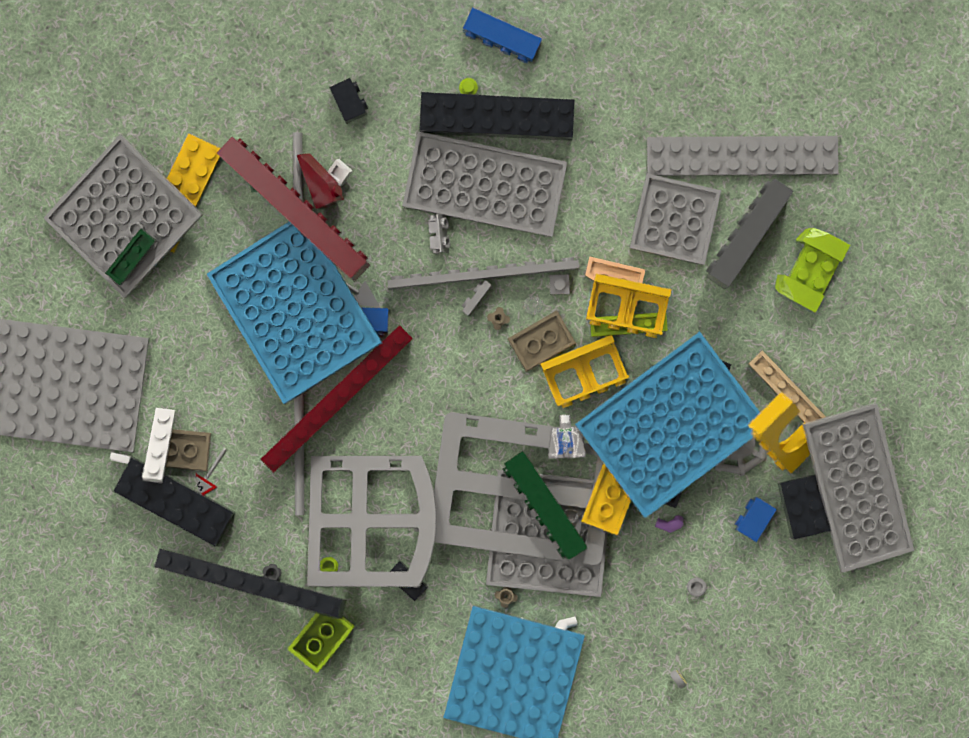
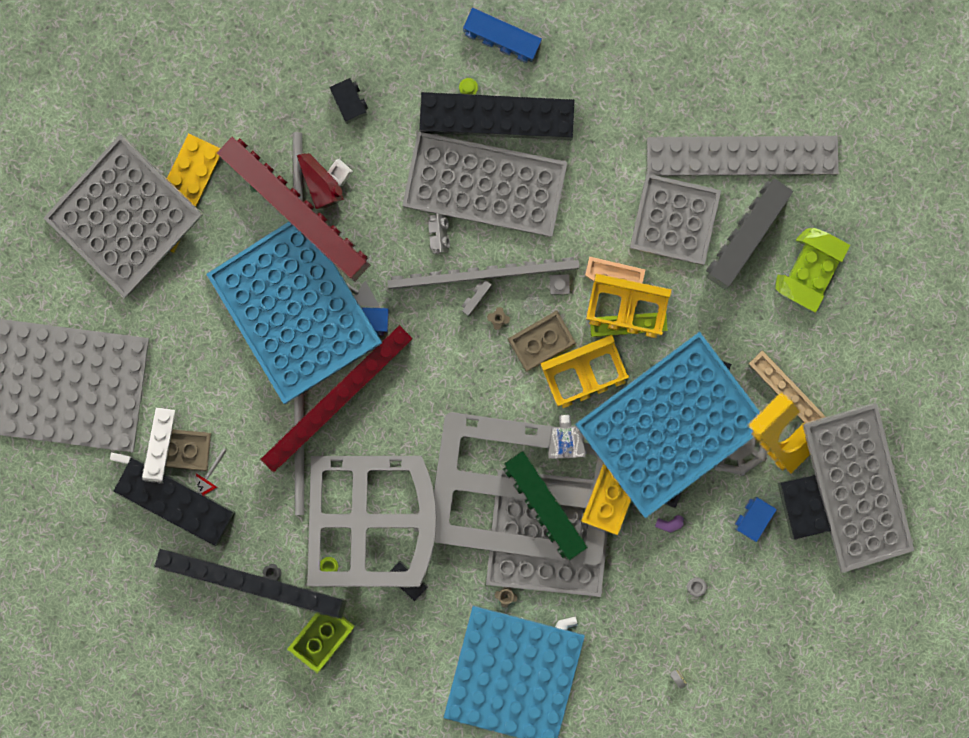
(130, 256): dark green plate -> none

